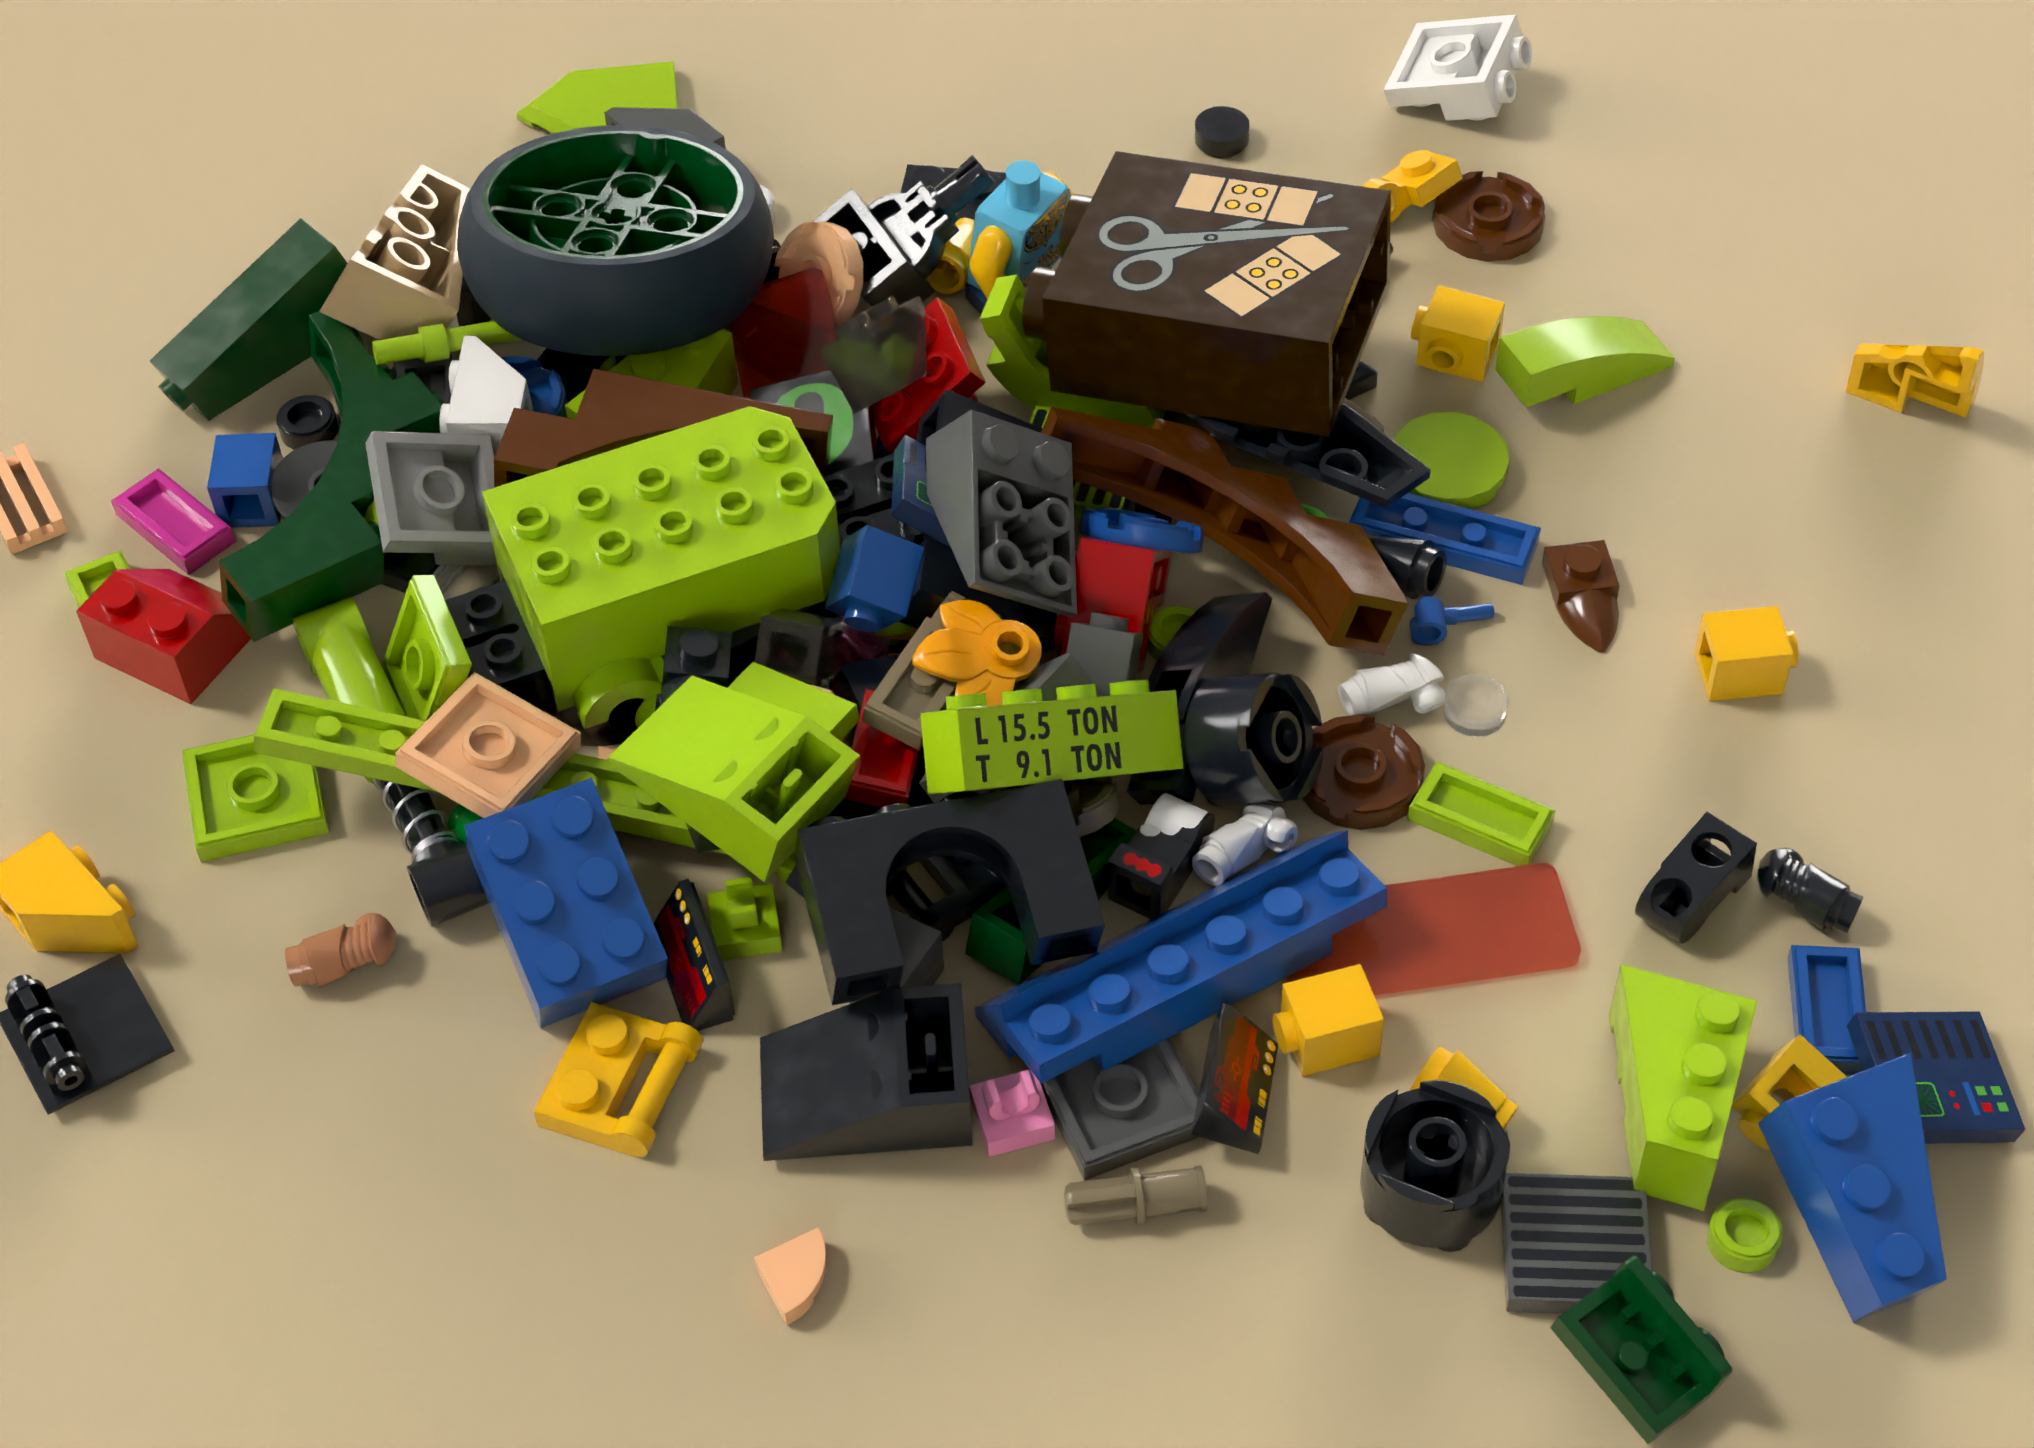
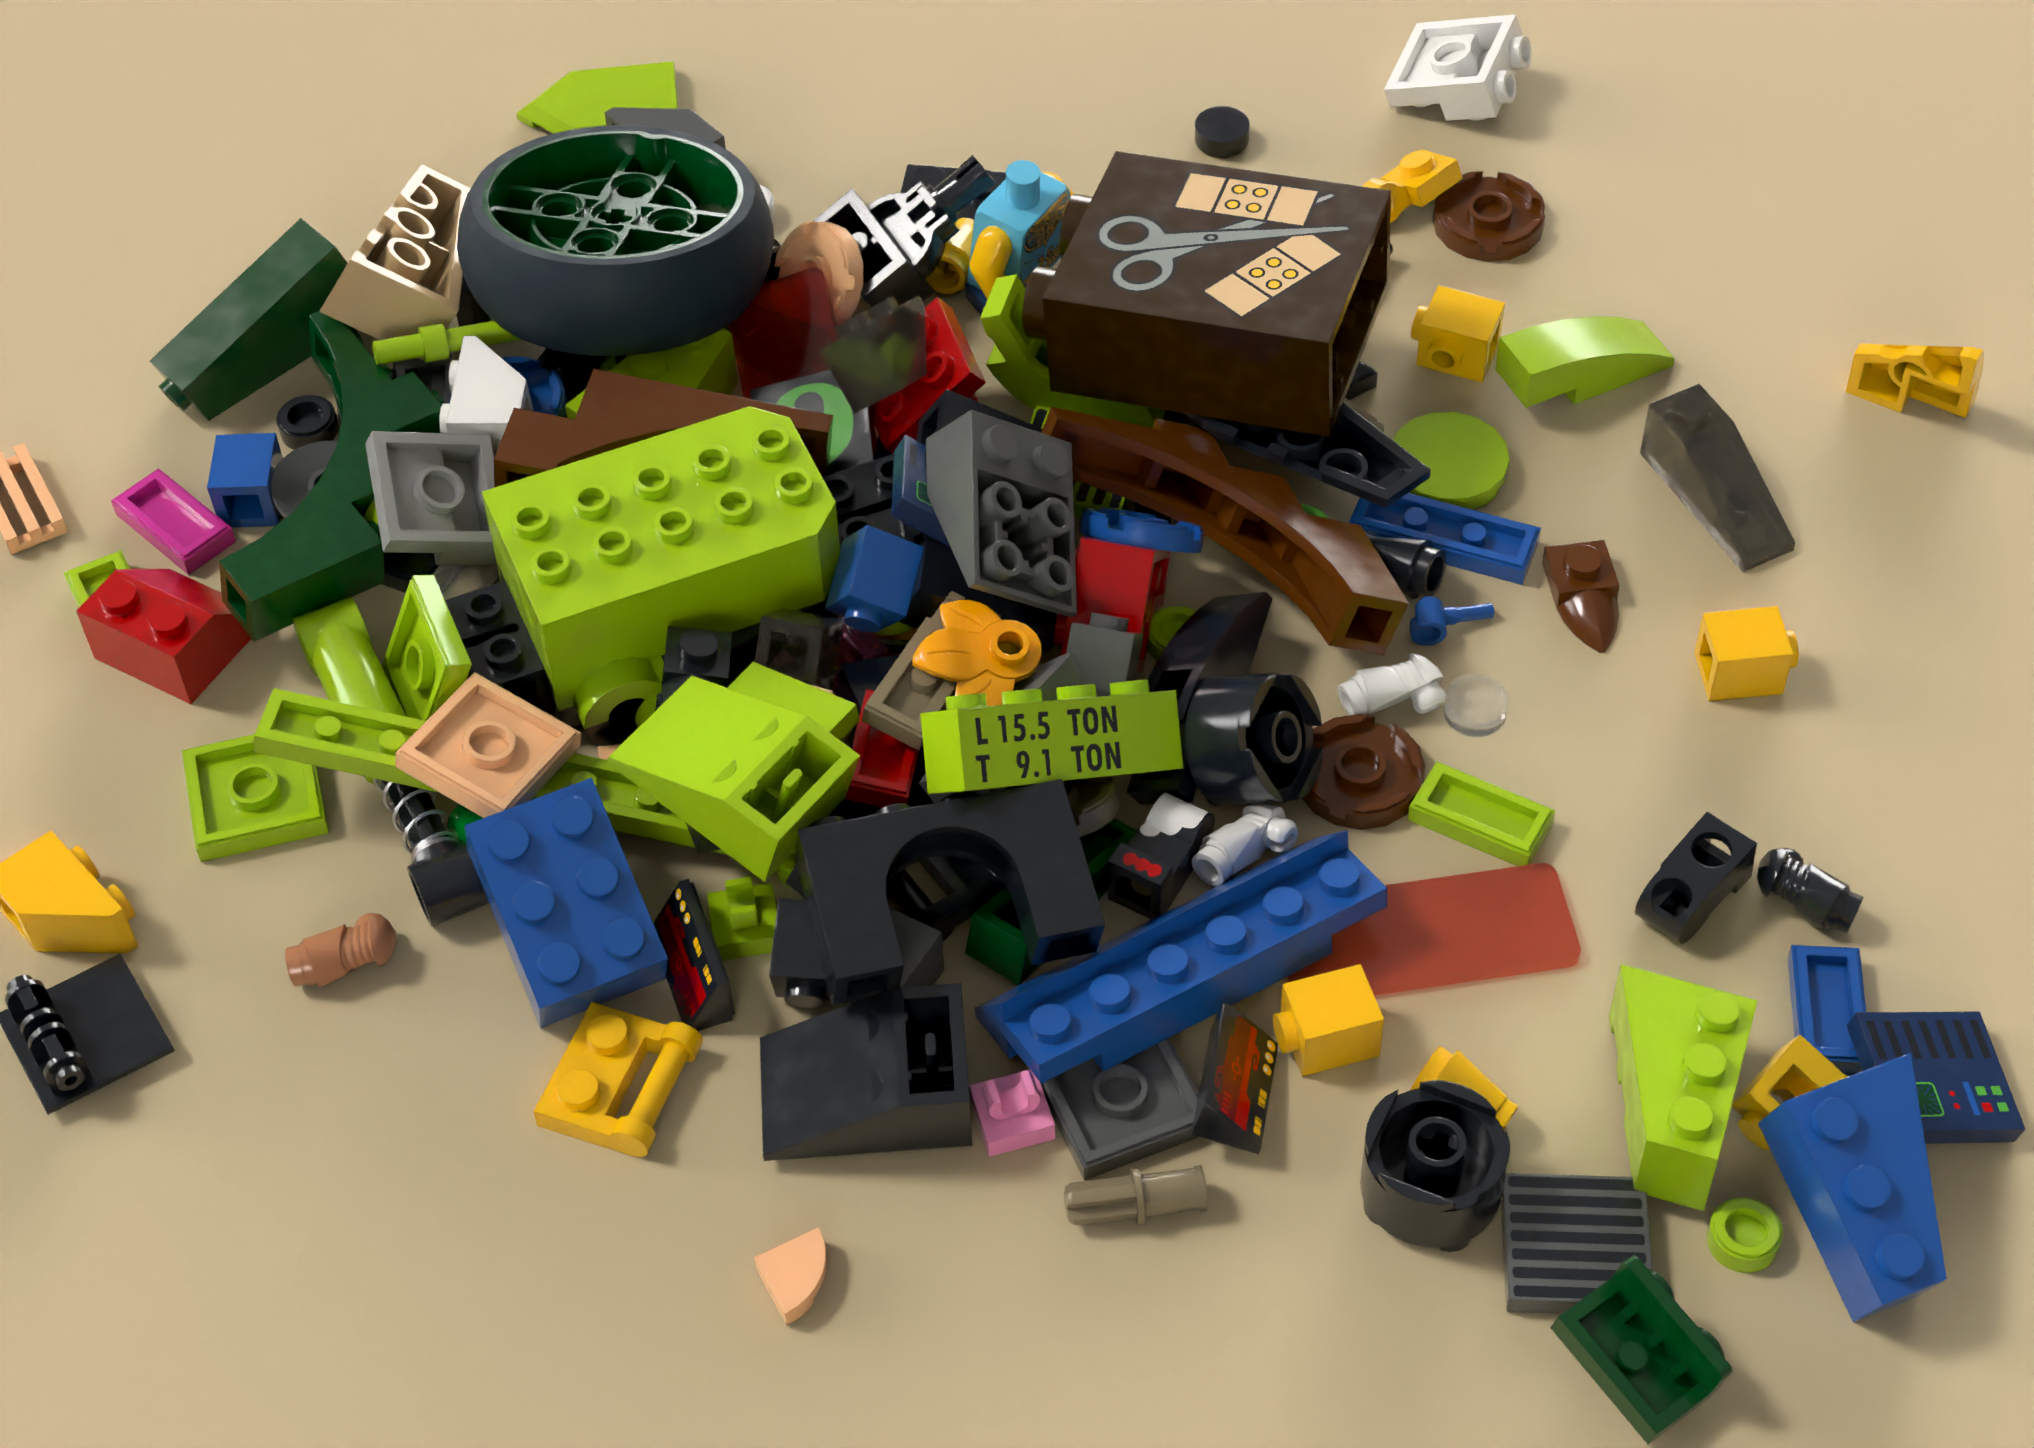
(795, 960): none -> black brick
(1714, 476): none -> clear smoke slope

